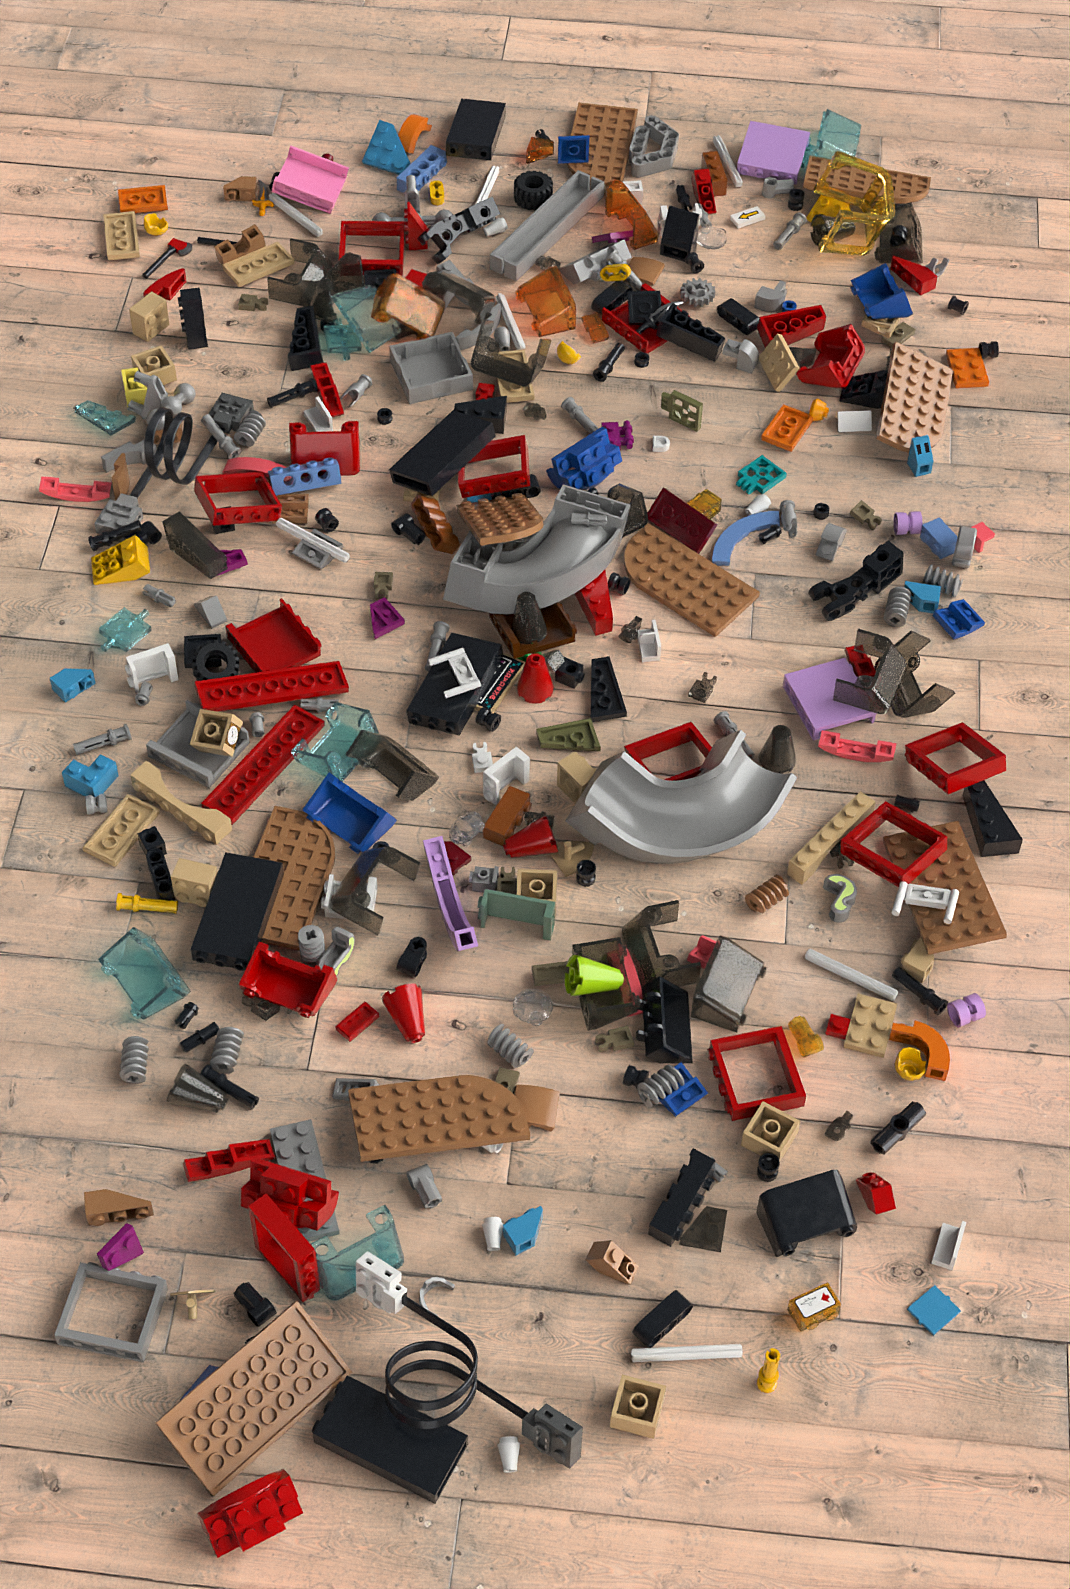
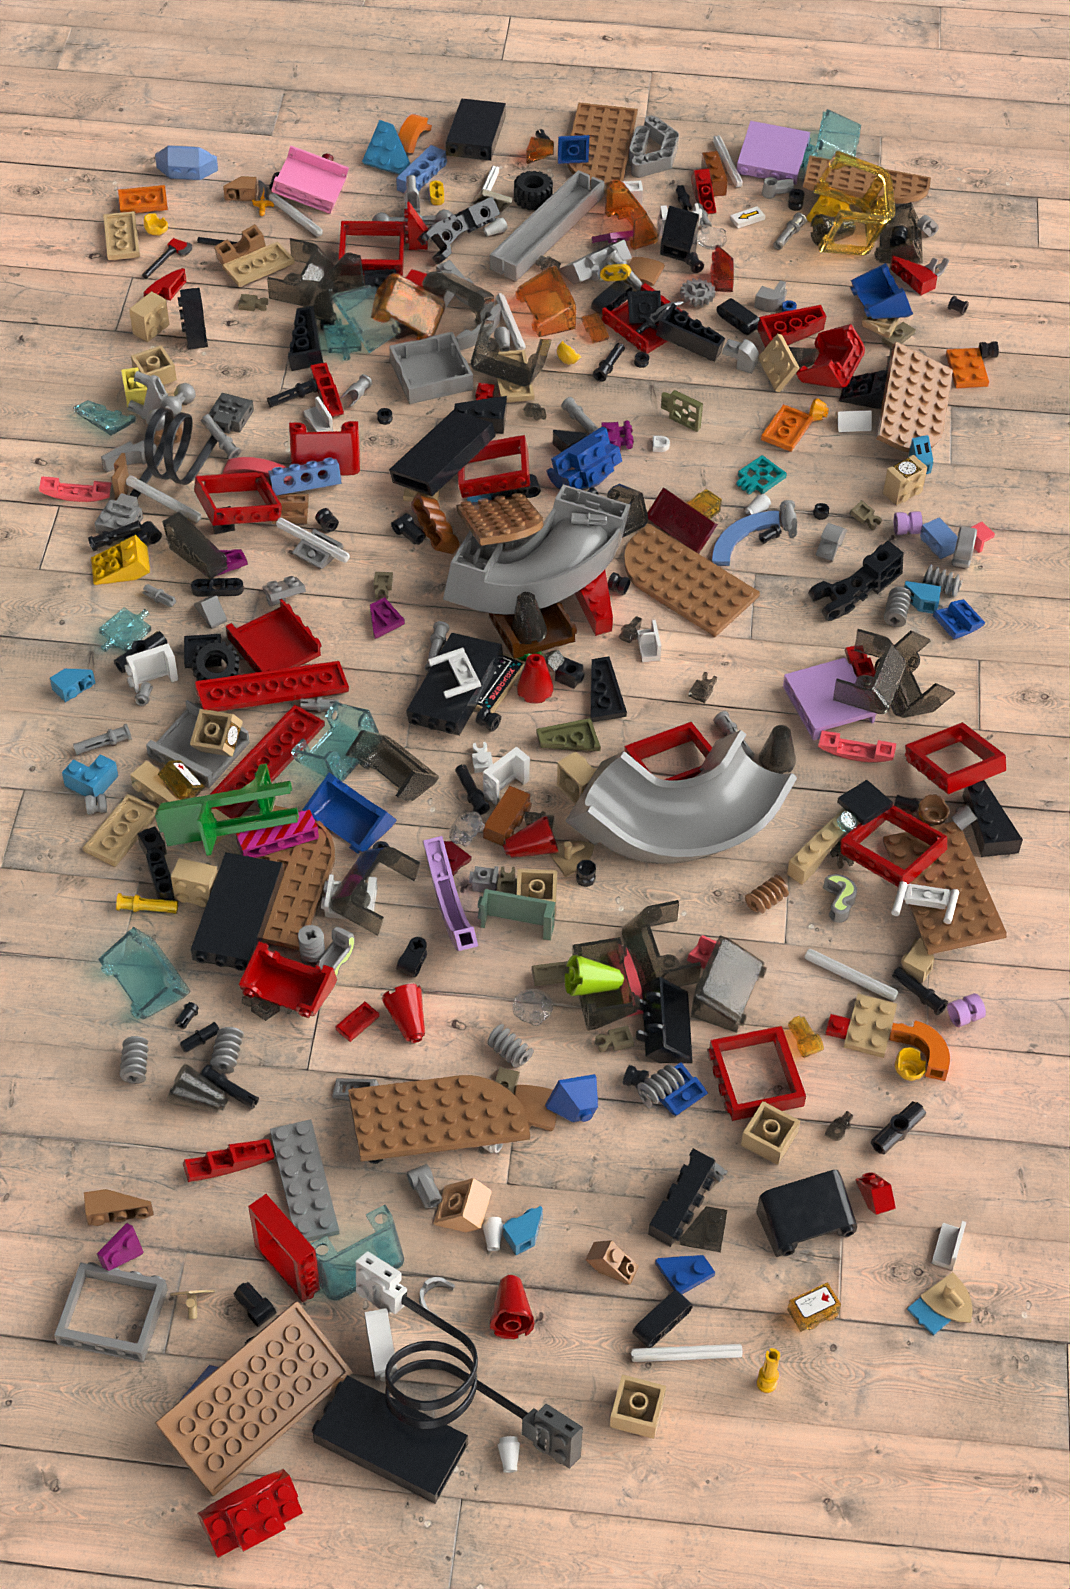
(155, 640): none -> black piece
(163, 498): none -> white axle
(180, 780): none -> clear yellow brick
(186, 162): none -> medium blue wedge
(193, 821): none -> green piece
(229, 582): none -> black beam
(250, 429): light grey piece -> none
(257, 724): light grey pin -> none
(277, 838): none -> dark pink brick
(282, 589): none -> light grey plate
(288, 1191): red piece -> none
(379, 1341): none -> white slope
(463, 1206): none -> light nougat slope
(474, 795): none -> black pin
(501, 200): none -> dark tan tile
(511, 1310): none -> red cone
(565, 439): none -> black slope
(575, 1098): none -> blue slope
(685, 1271): none -> blue wing
(722, 270): none -> clear red slope
(768, 1167): black wheel -> none
(847, 821): none -> clear light blue tile
(865, 802): none -> black tile
(905, 480): none -> tan brick
(928, 225): none -> light grey beam
(933, 810): none -> medium nougat hair
(950, 1299): none -> tan shield
(963, 817): none -> light grey pin

